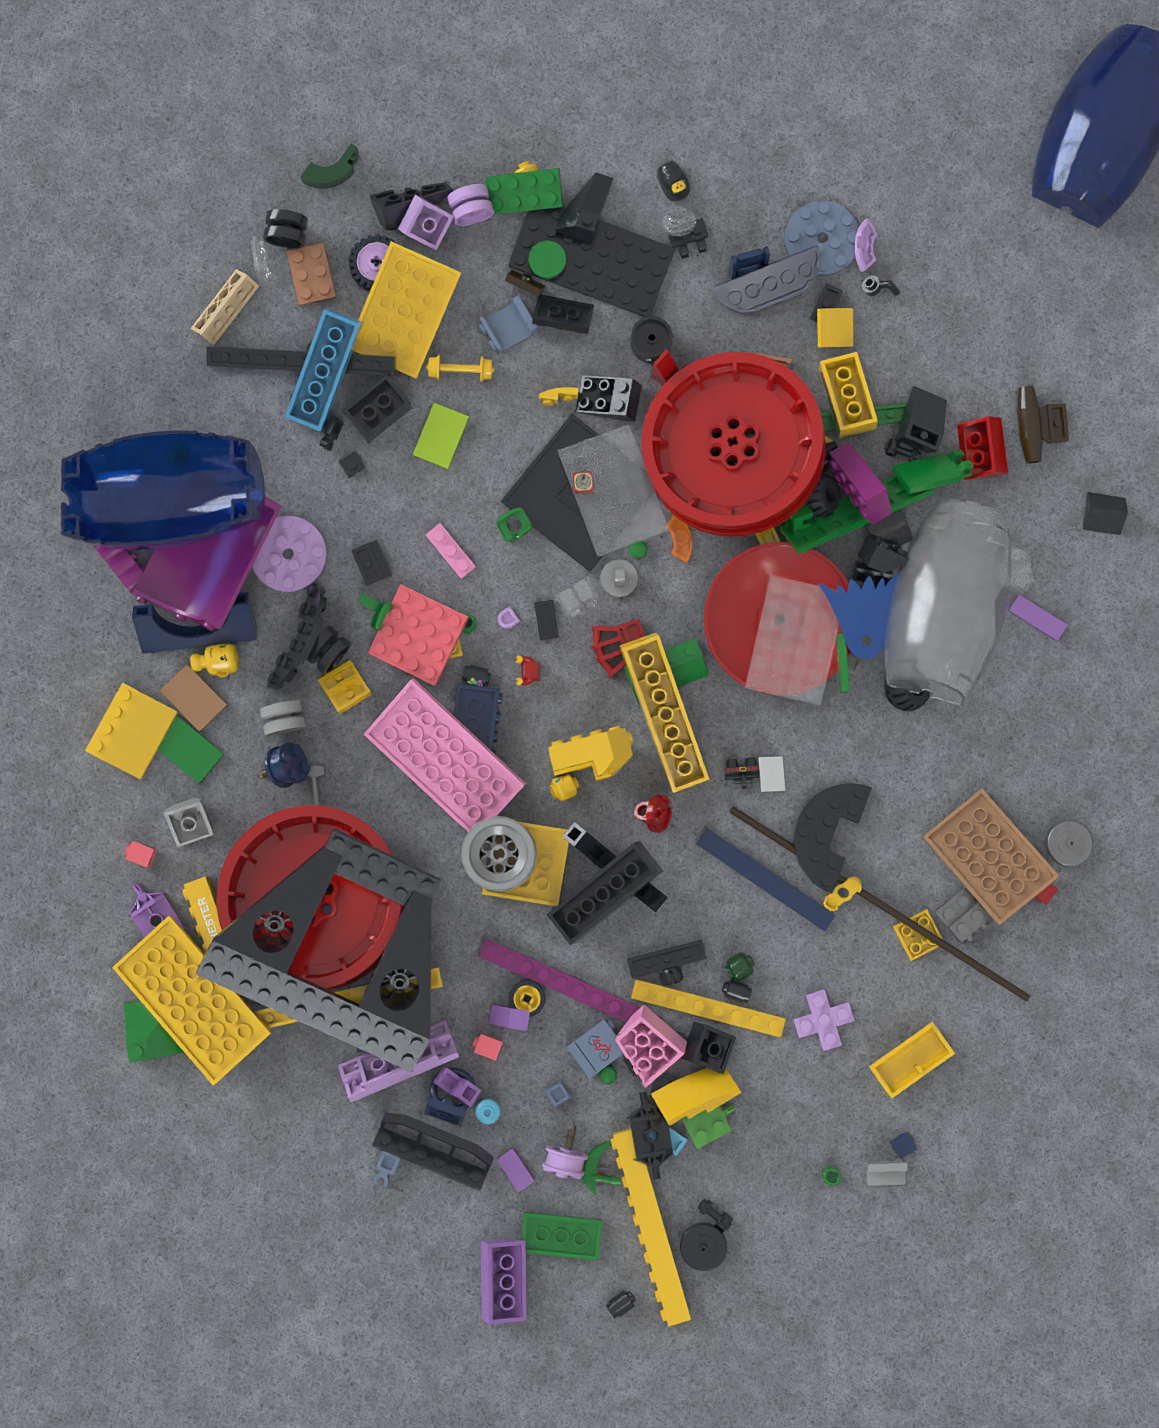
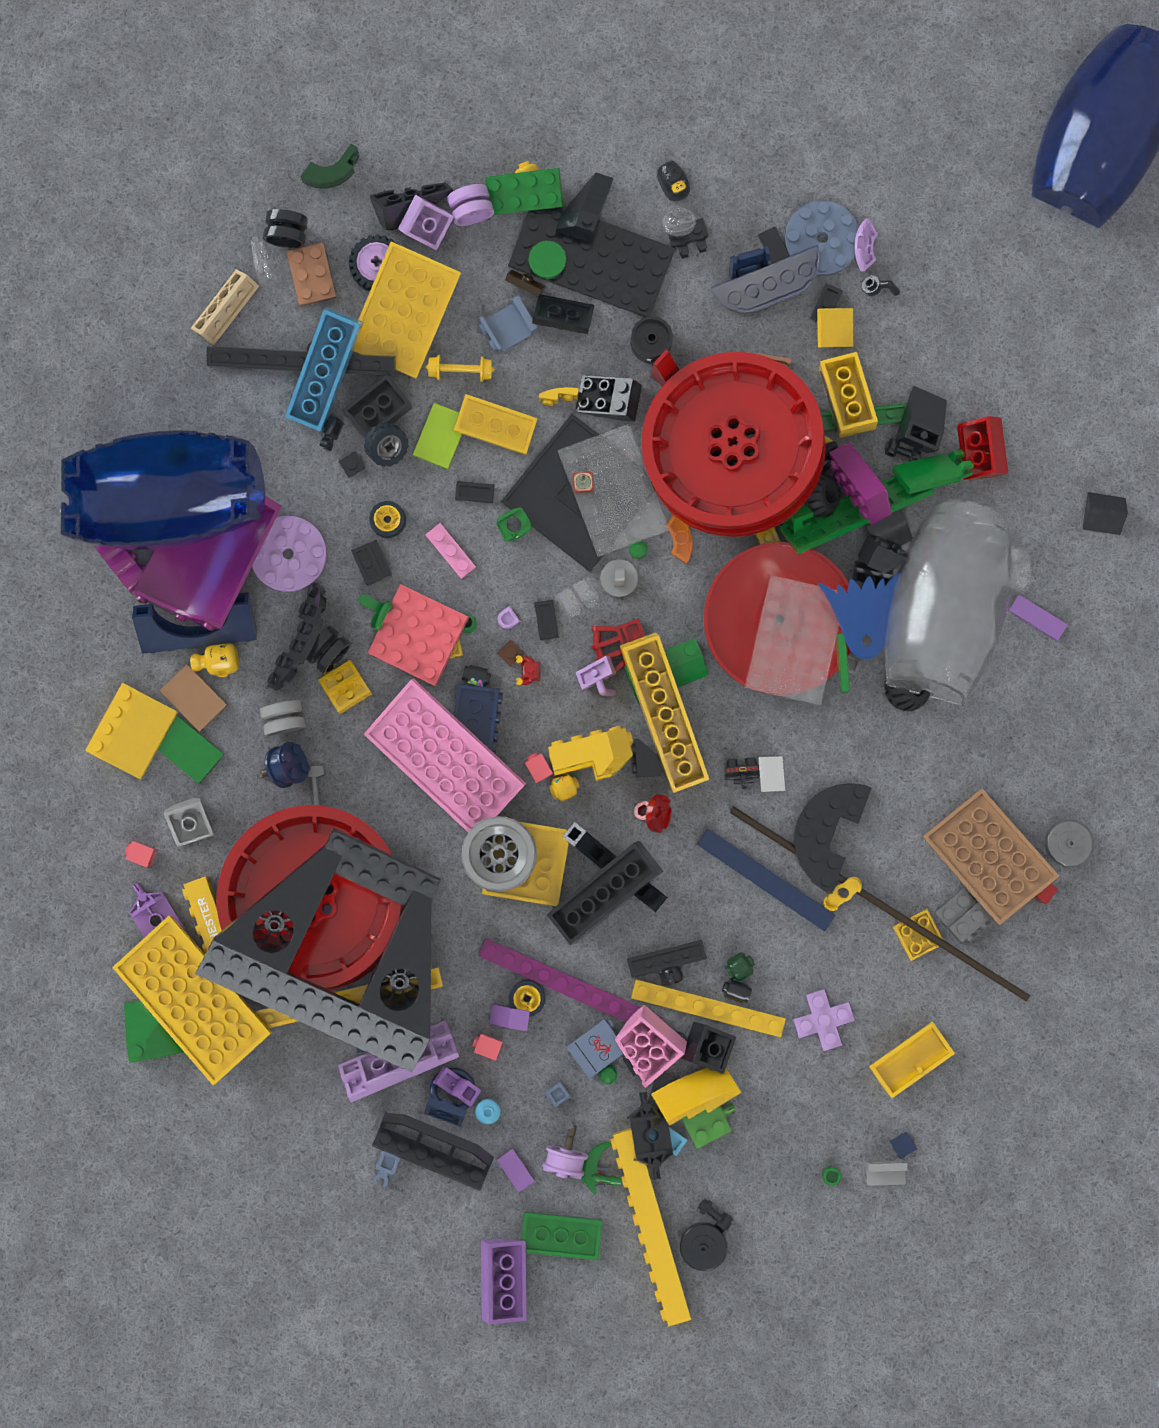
(383, 510): none -> wheel
(386, 435): none -> black wheel
(474, 492): none -> black tile
(495, 424): none -> yellow plate
(509, 652): none -> reddish brown plate
(538, 767): none -> coral brick
(595, 675): none -> lavender plate
(621, 1303): black brick -> none
(645, 760): none -> black slope
(775, 244): none -> black tile
(1039, 424): dark brown plate -> none

